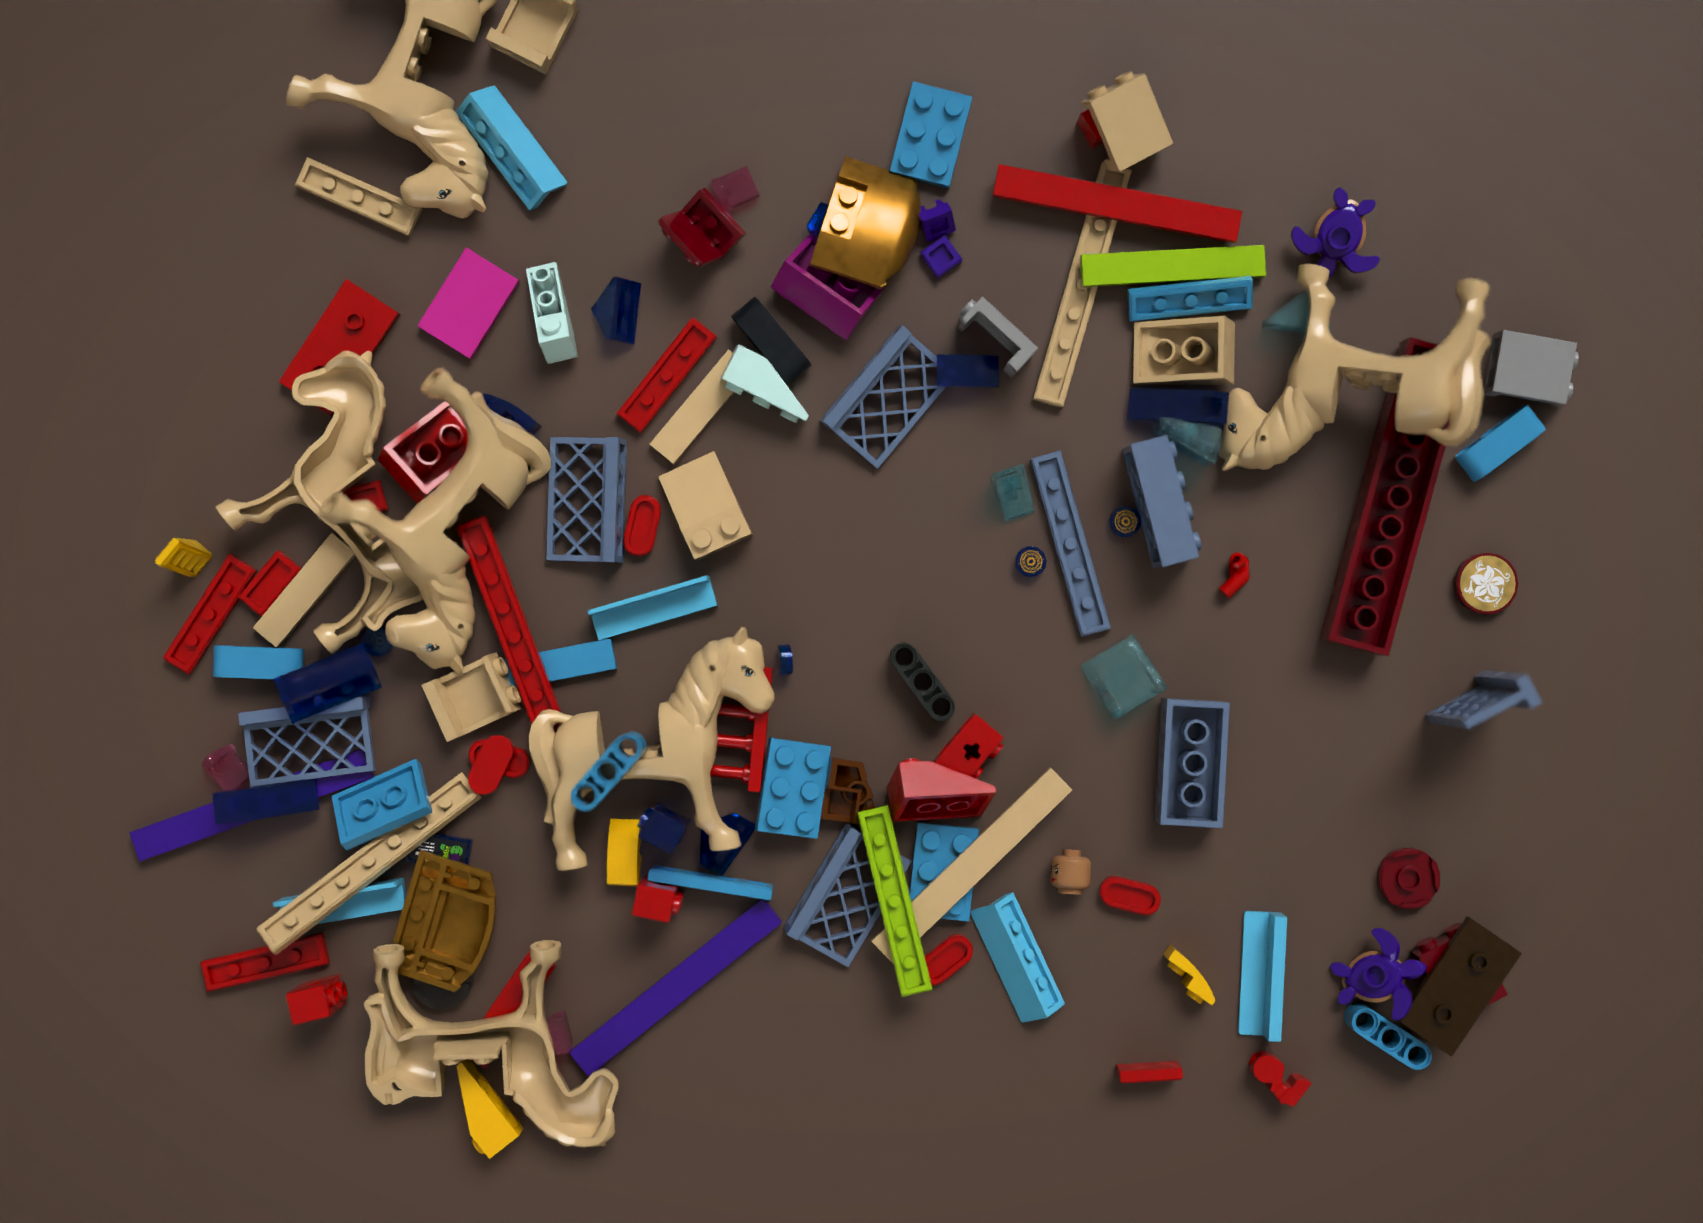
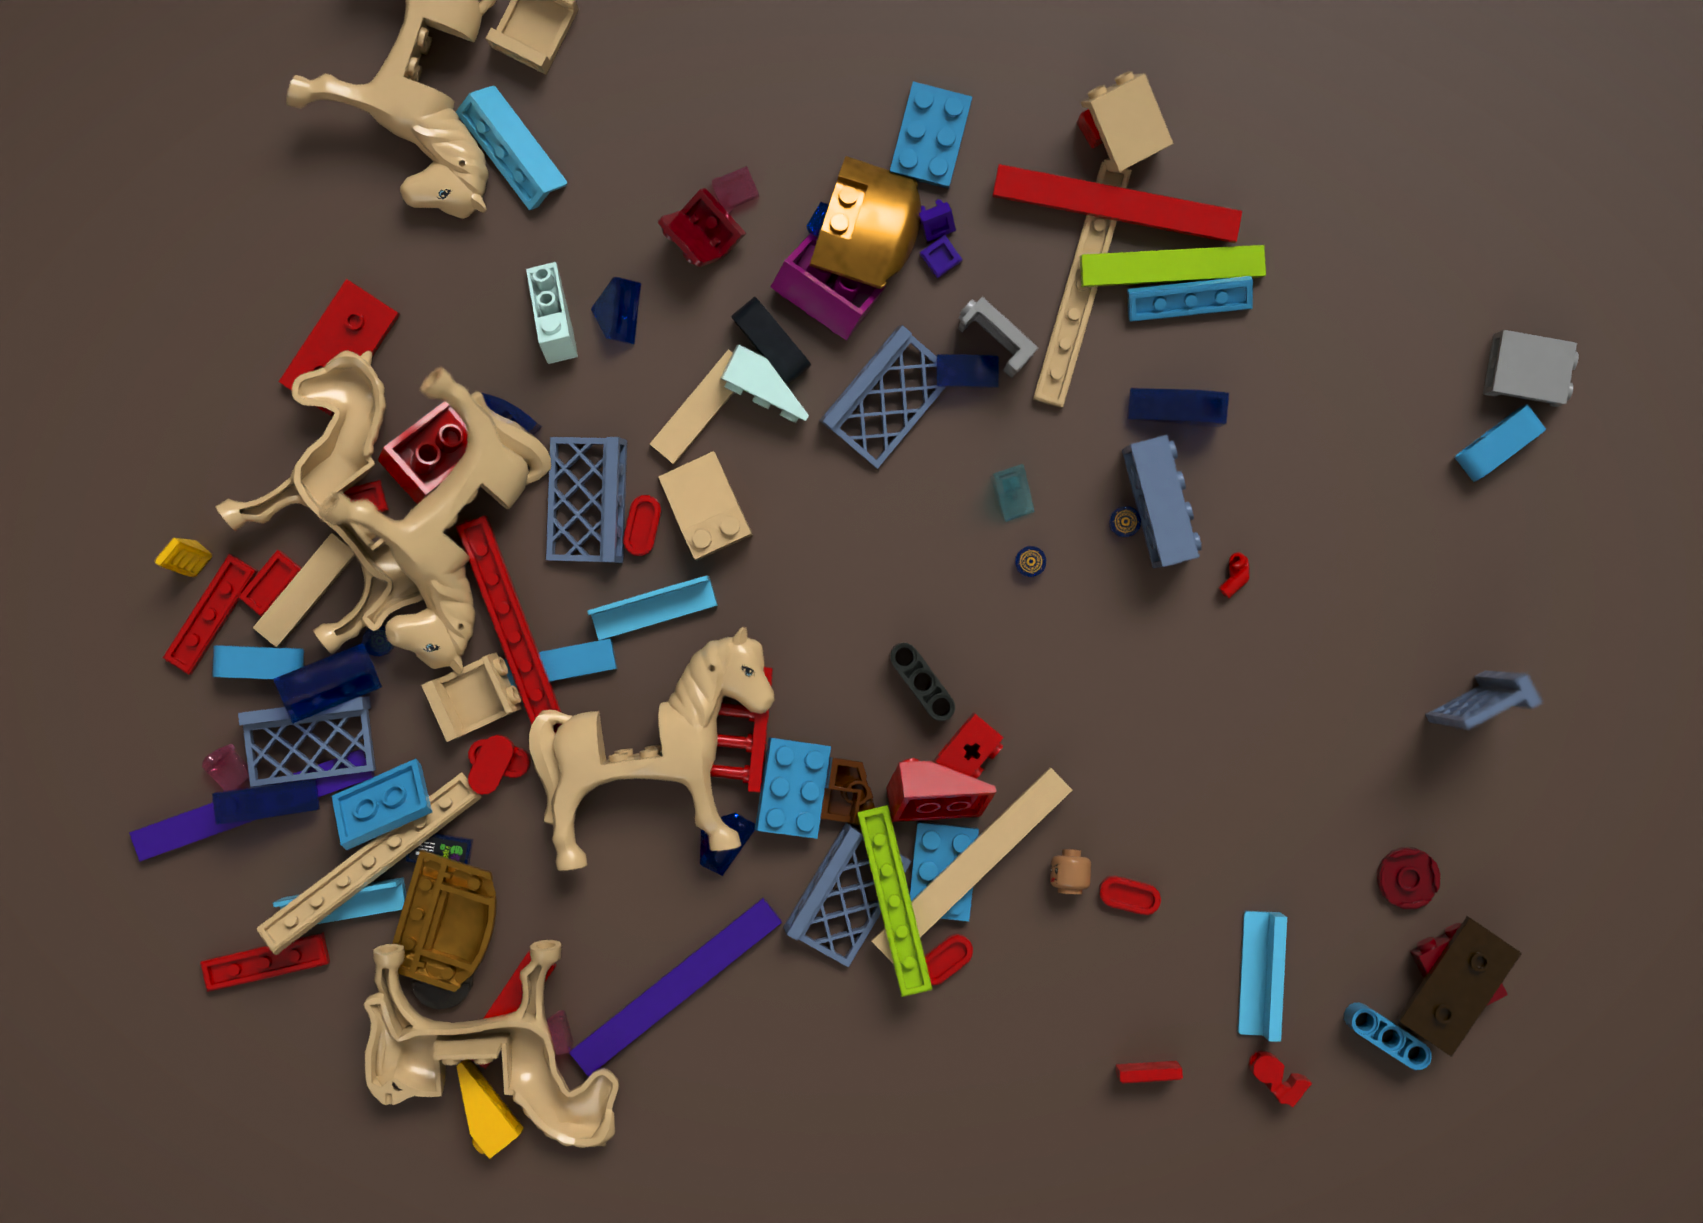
(316, 999): red brick -> none
(358, 196): tan tile -> none
(468, 303): dark pink tile -> none
(597, 781): dark azure beam -> none
(623, 852): yellow slope -> none
(657, 900): red brick -> none
(663, 827): clear blue brick -> none
(666, 375): red tile -> none
(710, 882): dark azure tile -> none
(785, 659): clear blue tile -> none
(1018, 959): medium azure panel -> none
(1070, 543): sand blue tile -> none
(1123, 677): clear light blue slope -> none
(1184, 351): tan slope -> none
(1192, 762): sand blue brick -> none
(1195, 440): clear light blue slope -> none
(1197, 986): yellow slope -> none
(1291, 316): clear light blue slope -> none
(1339, 235): dark purple animal -> none
(1379, 975): dark purple animal -> none
(1384, 530): dark red brick -> none
(1429, 386): tan animal -> none
(1486, 583): tile -> none

